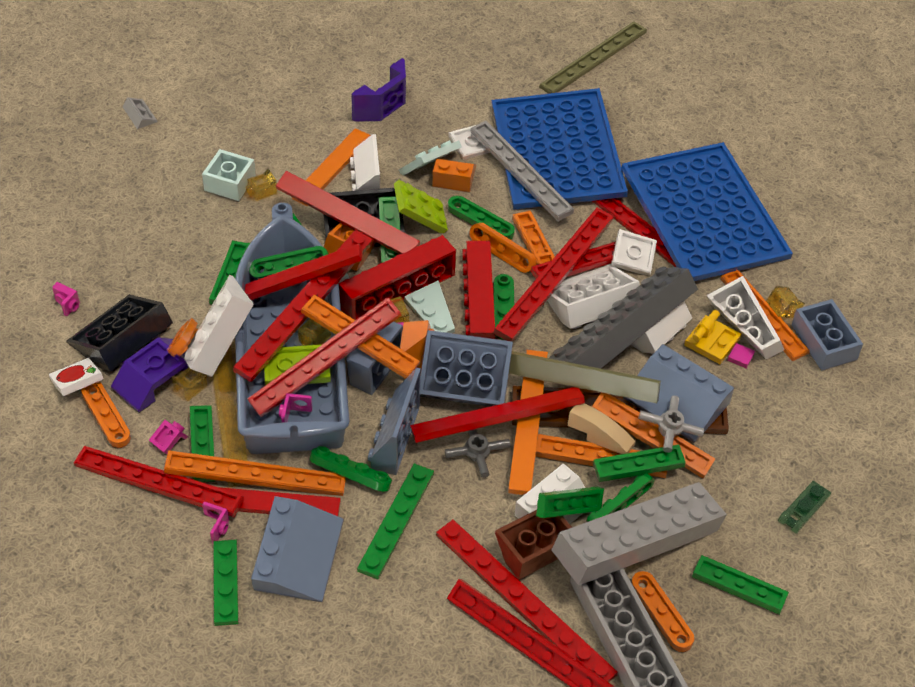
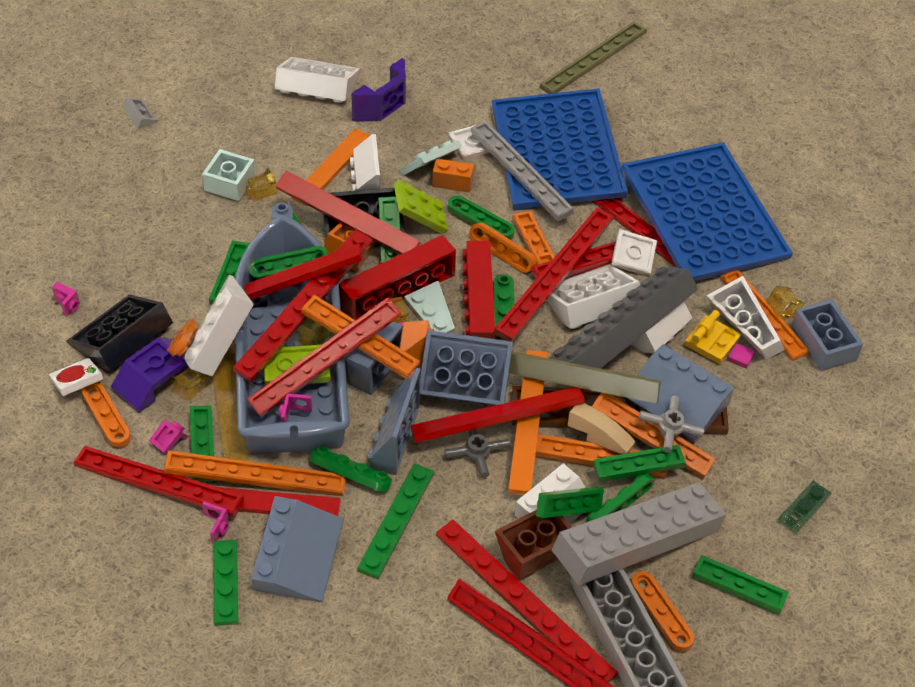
(316, 79): none -> white slope

